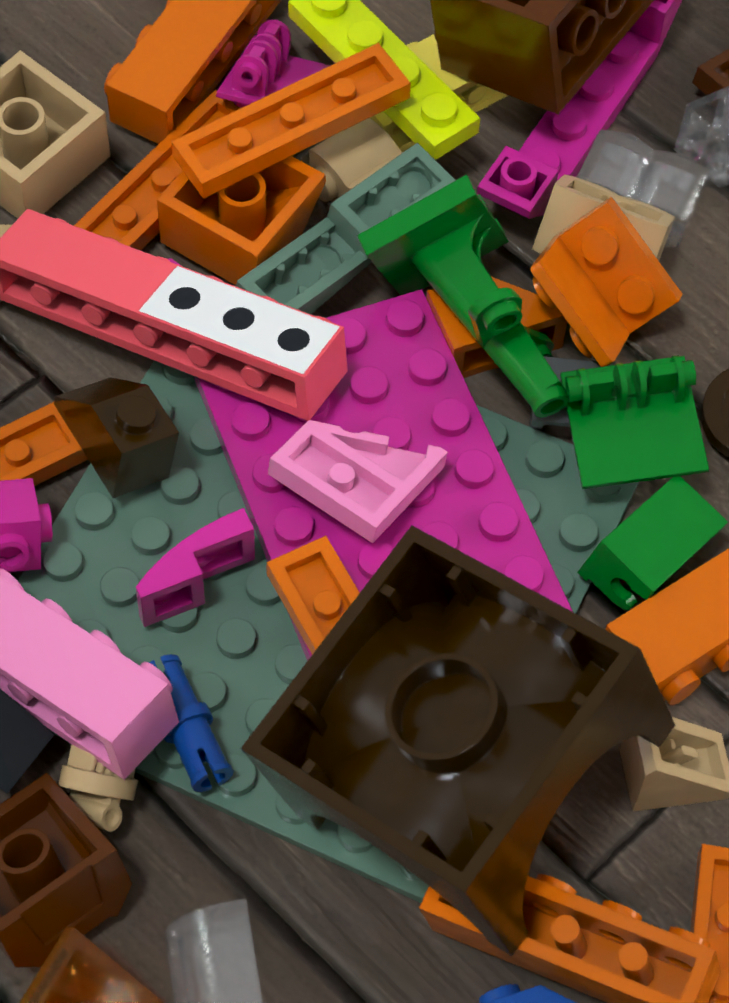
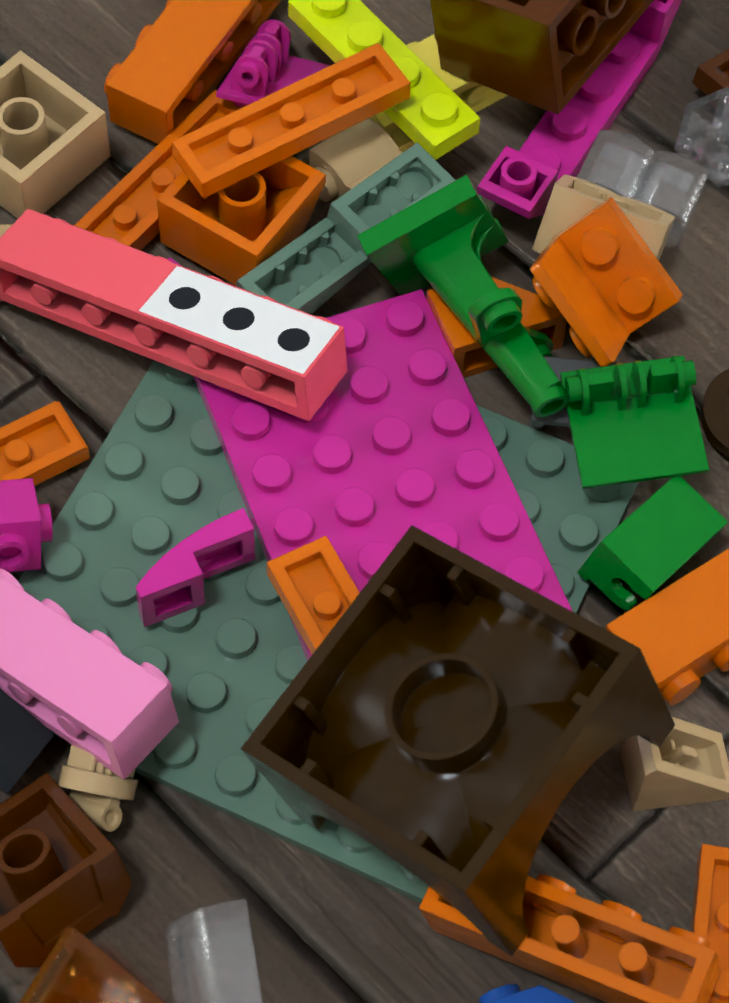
(121, 432): dark brown slope -> none
(193, 732): blue pin -> none
(354, 474): bright pink wing -> none

